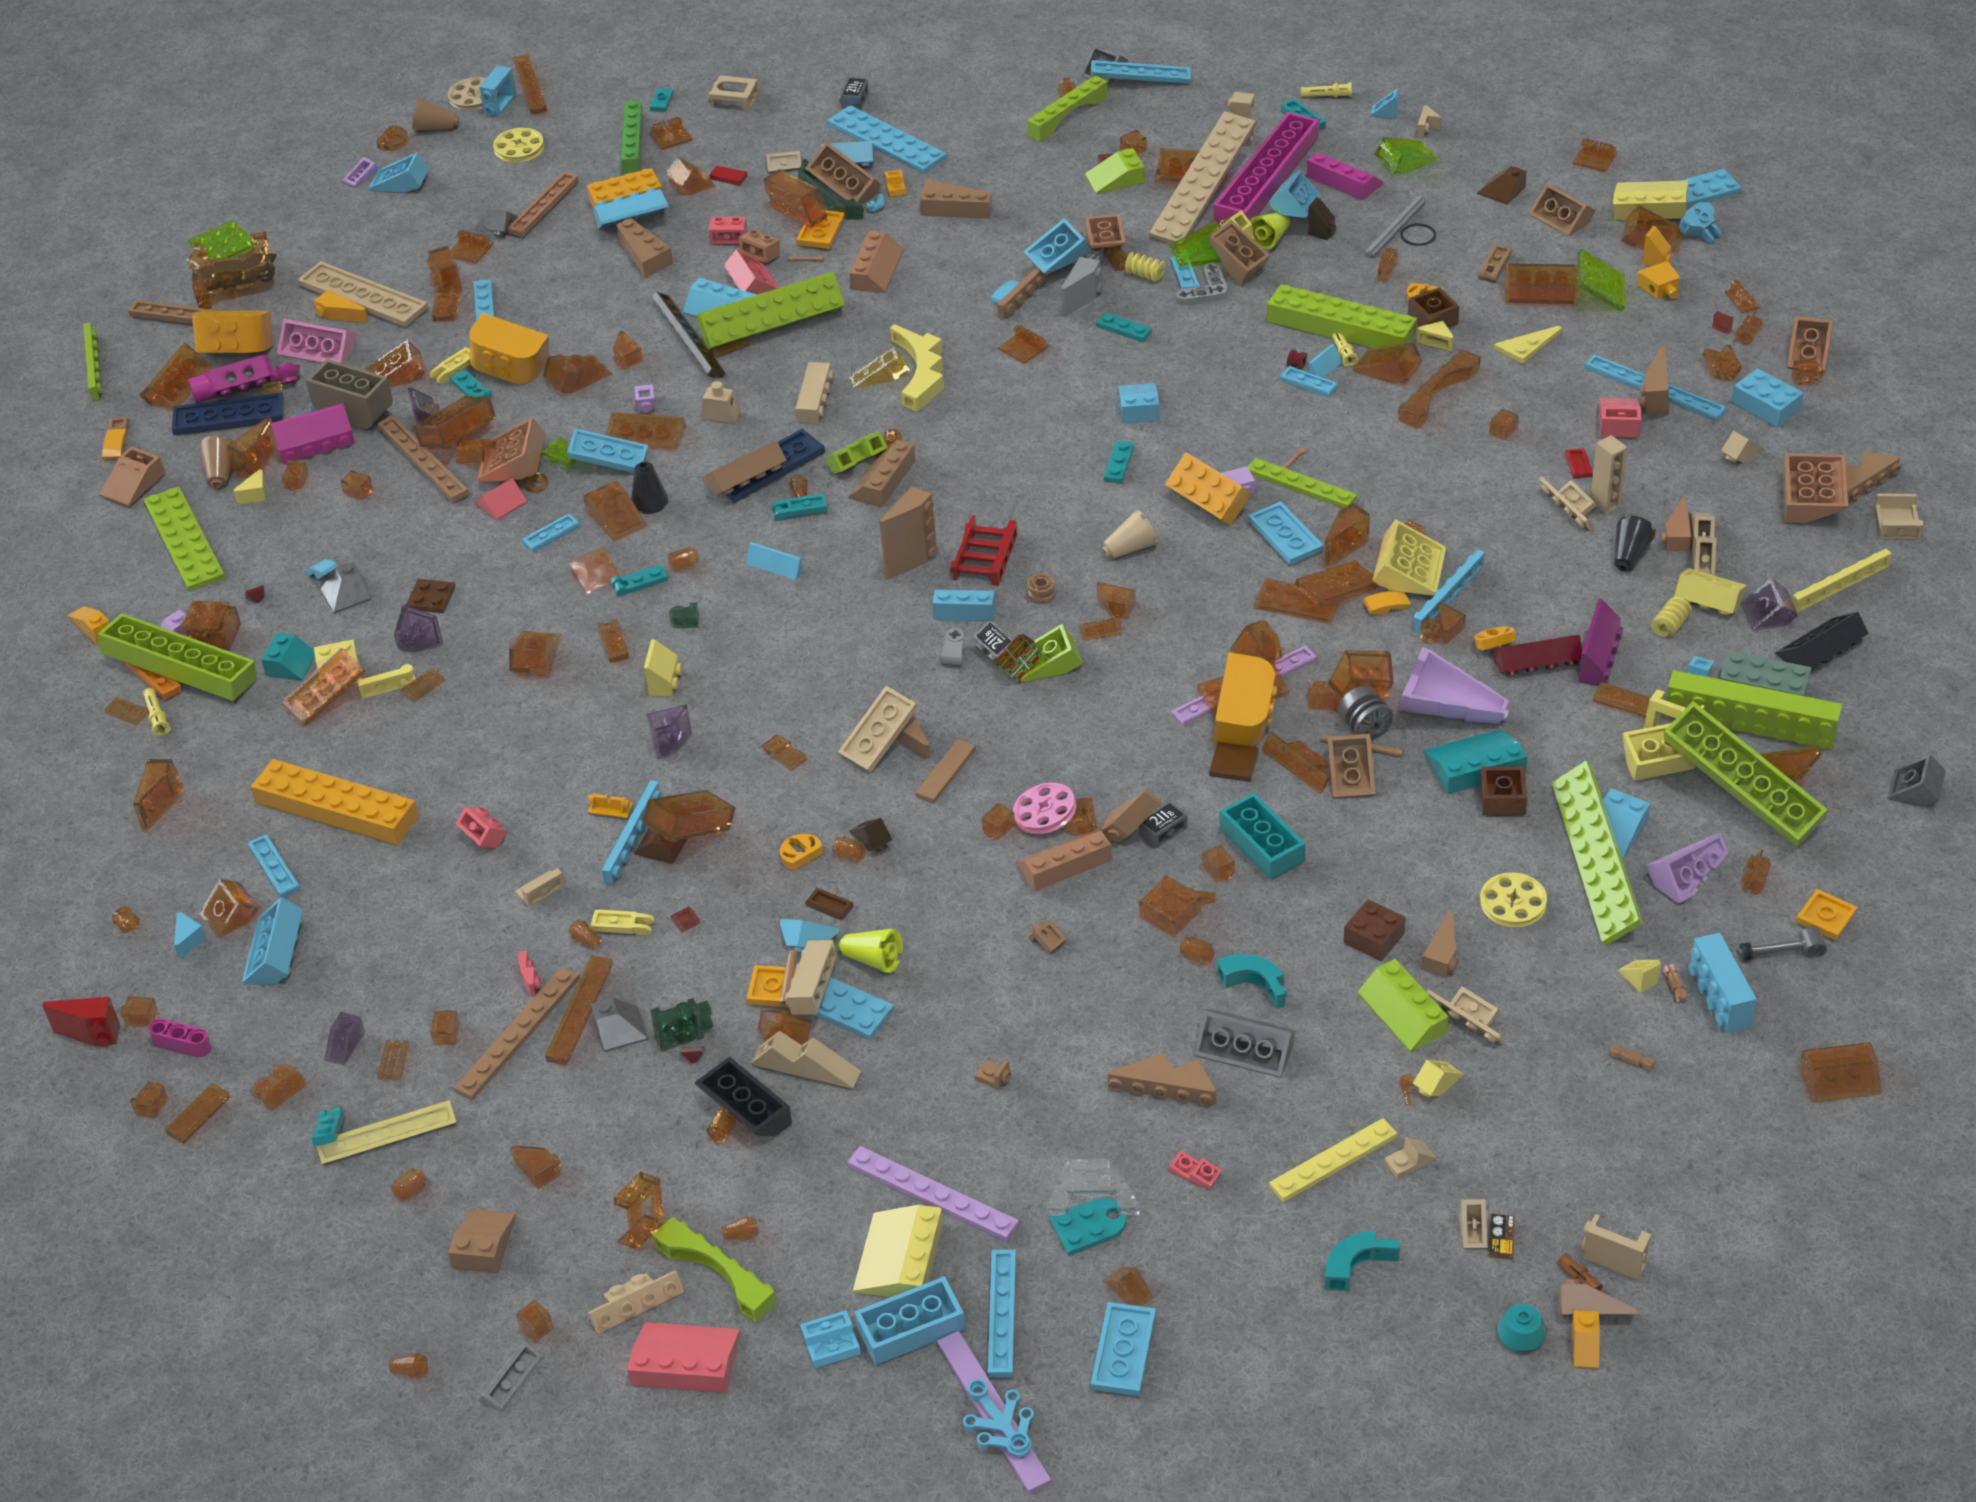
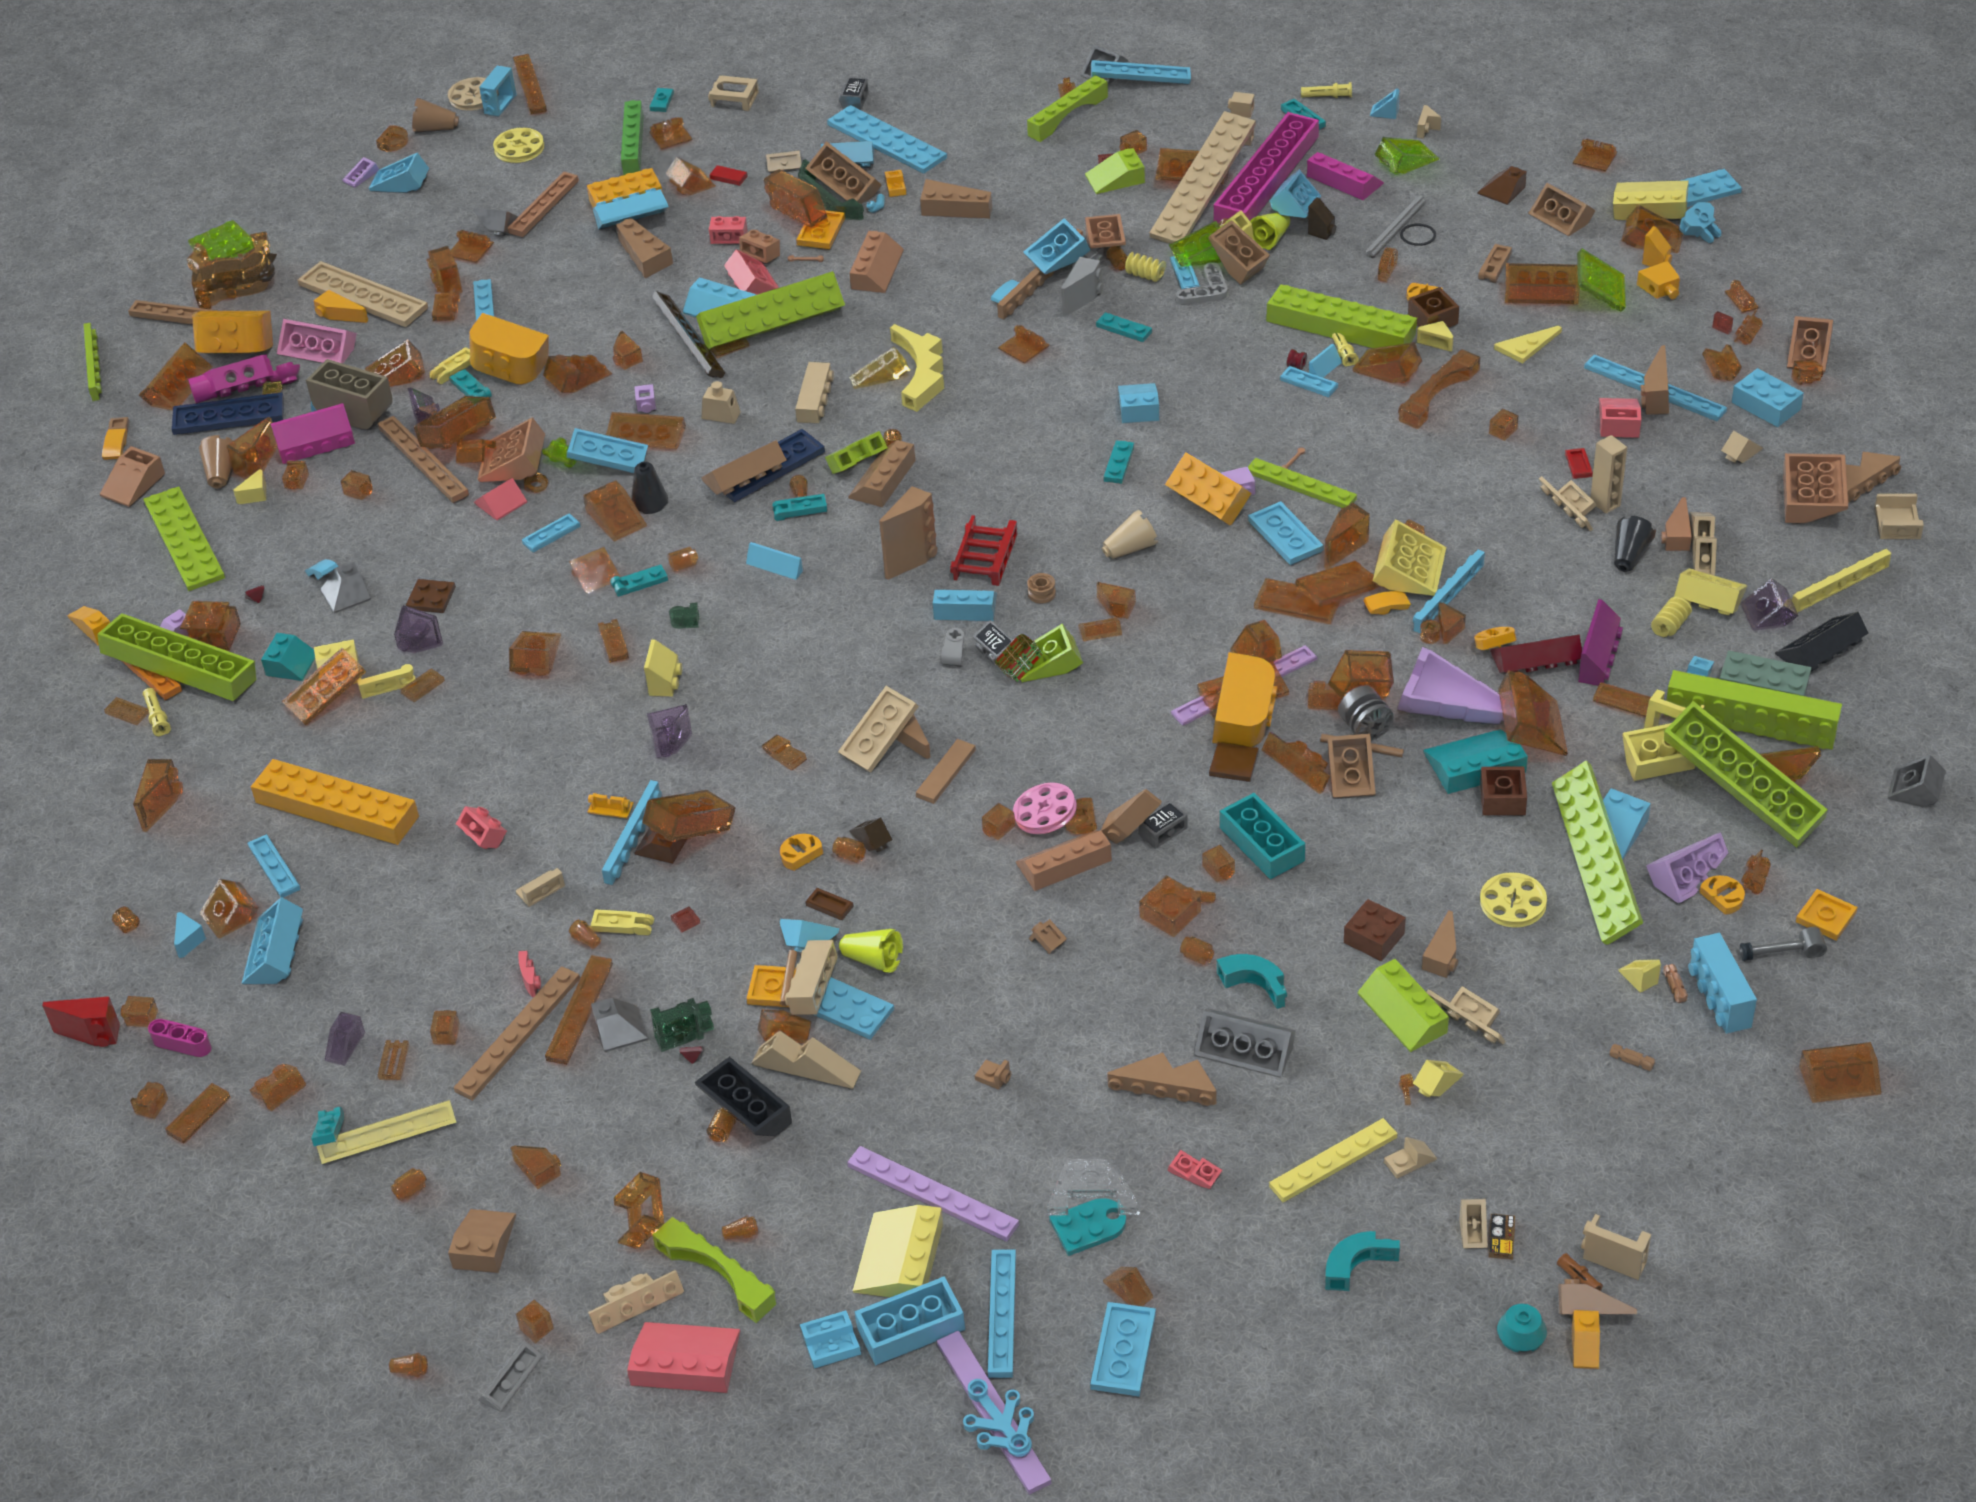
(1531, 714): none -> clear orange slope
(1729, 903): none -> light orange piece

